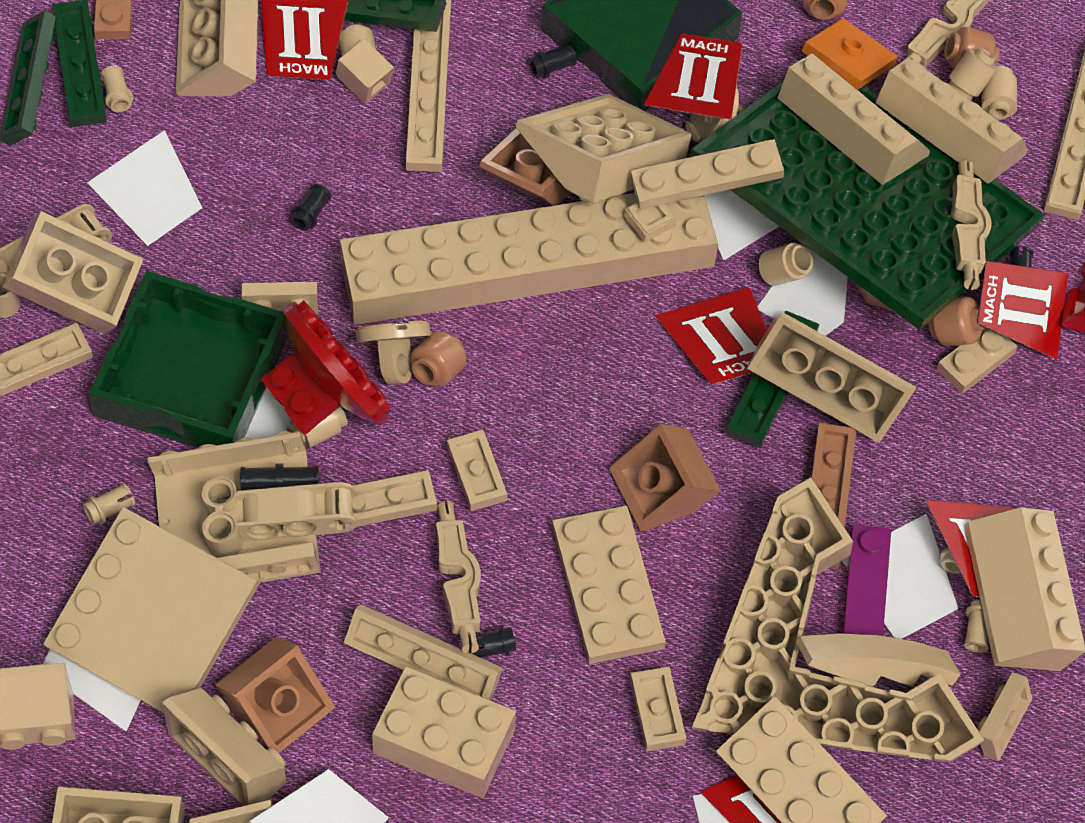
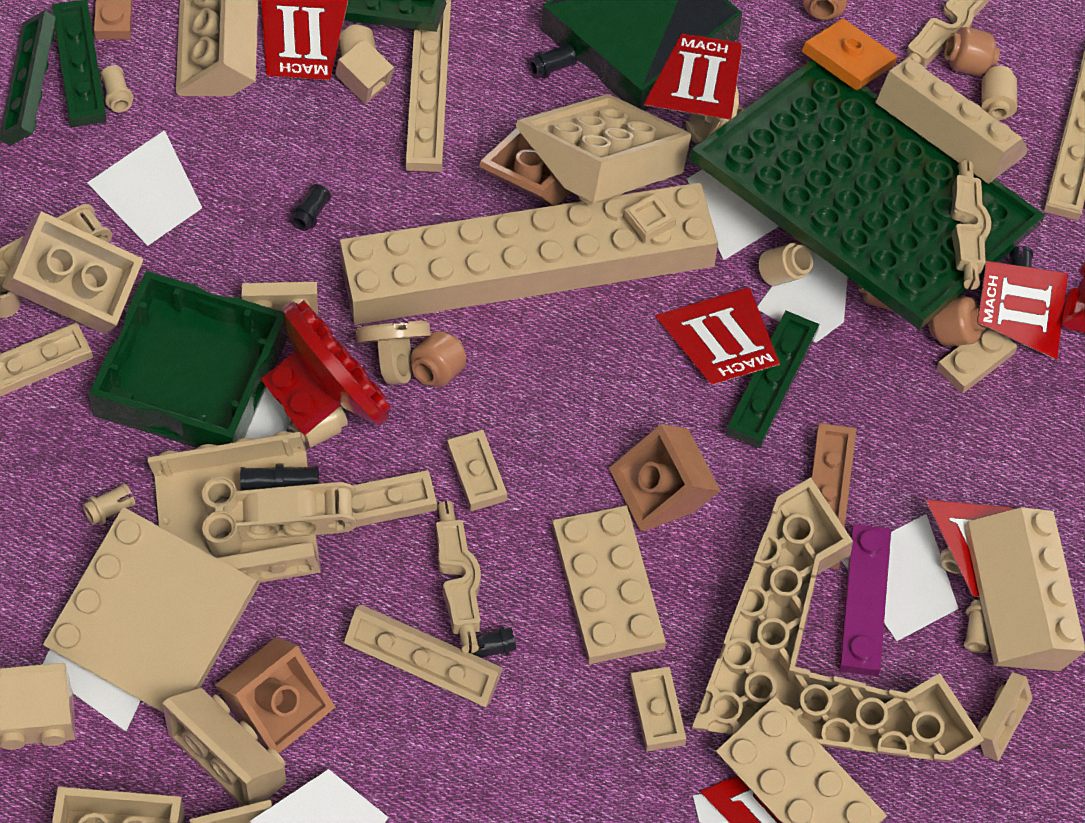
(444, 732): tan brick -> none
(707, 174): tan plate -> none
(830, 376): tan slope -> none
(849, 120): tan slope -> none
(872, 656): tan slope -> none
(973, 72): tan brick -> none

